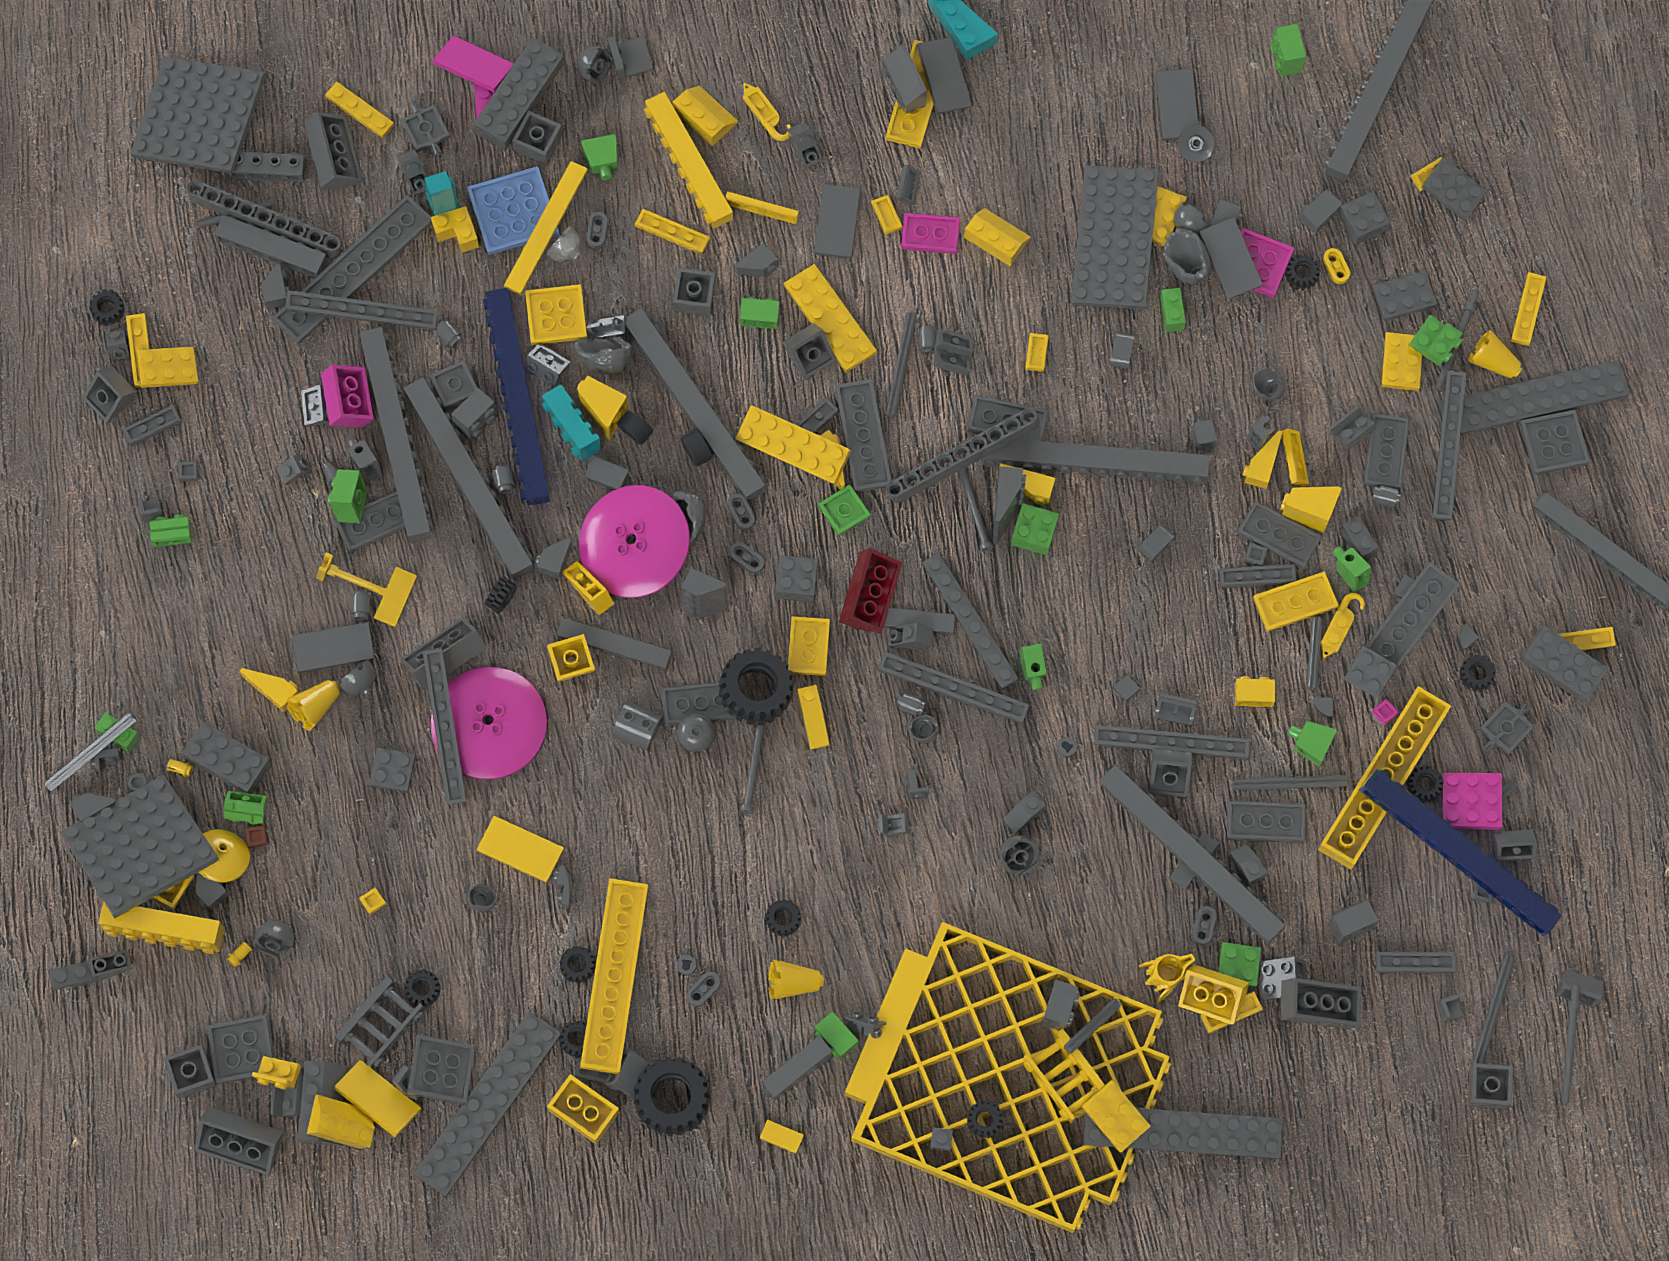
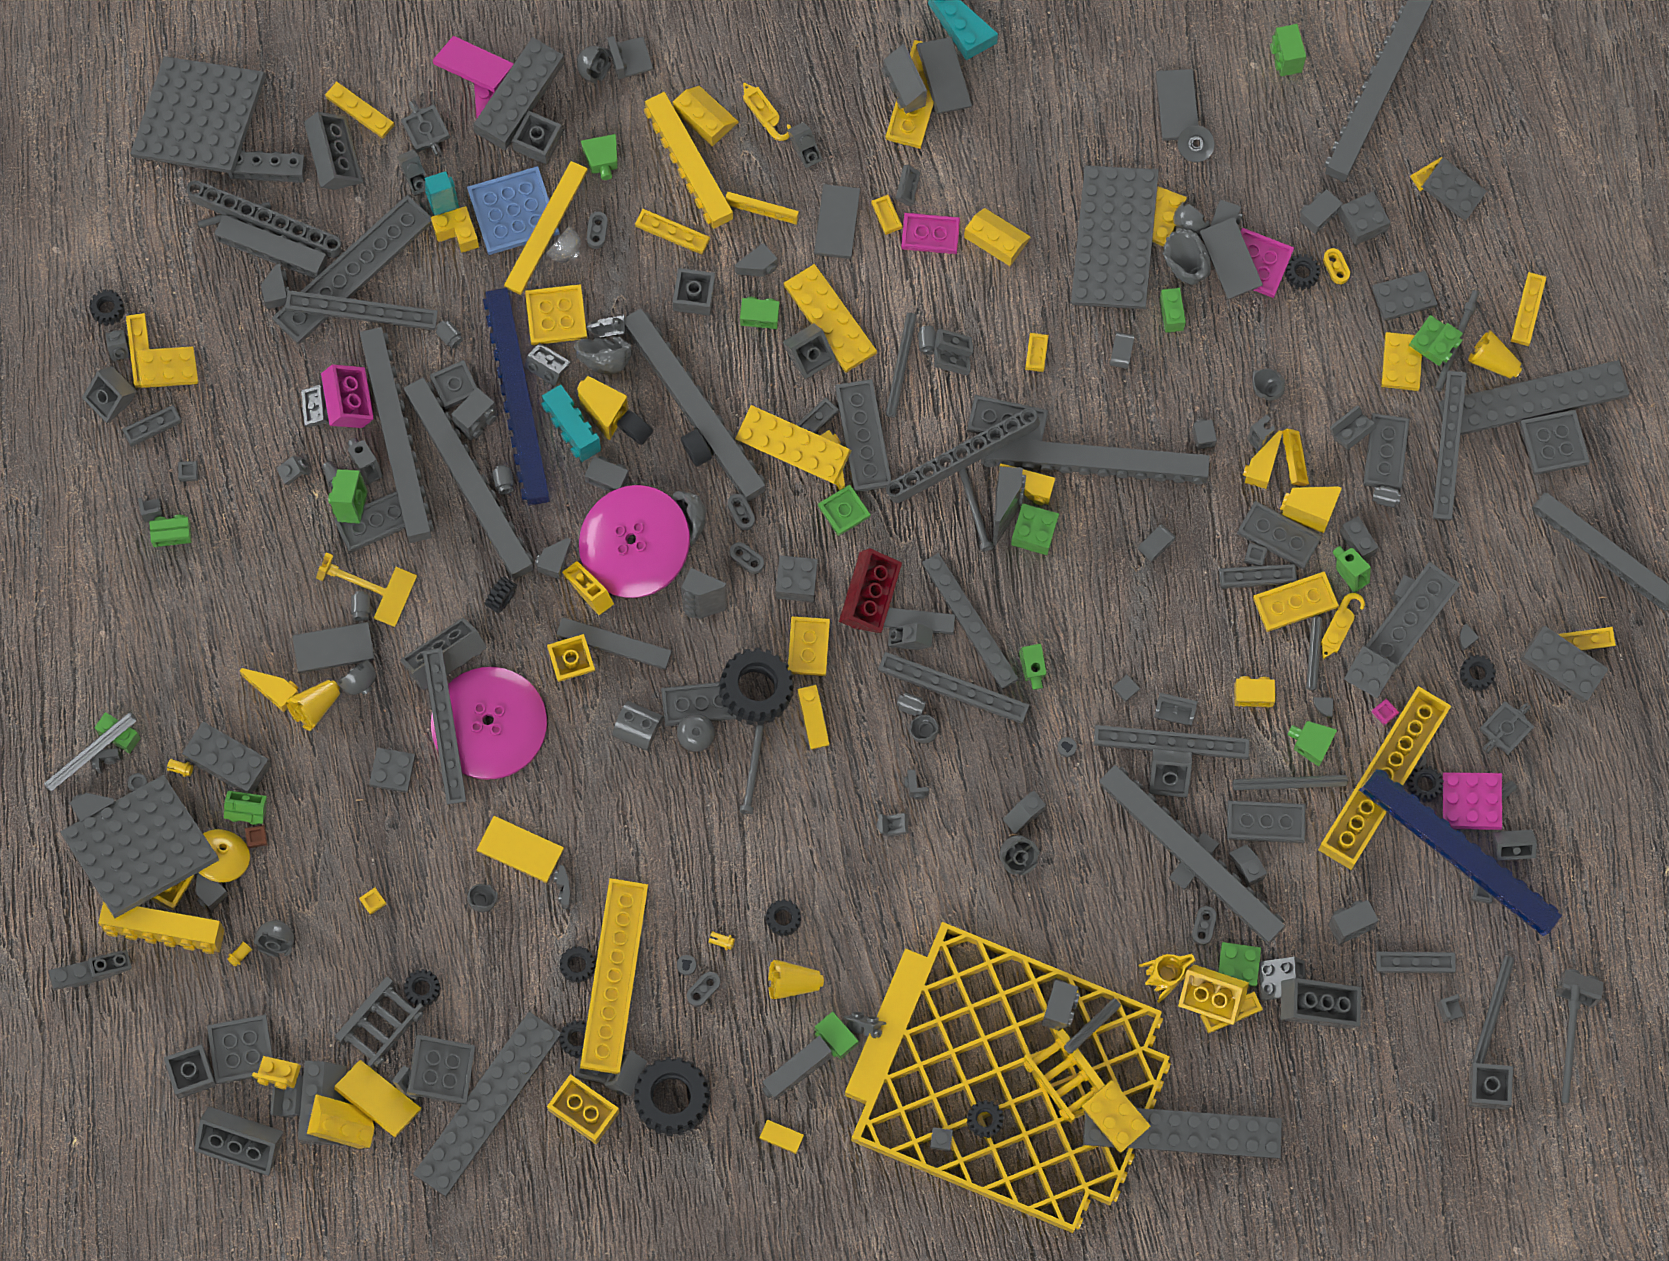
(723, 941): none -> yellow pin

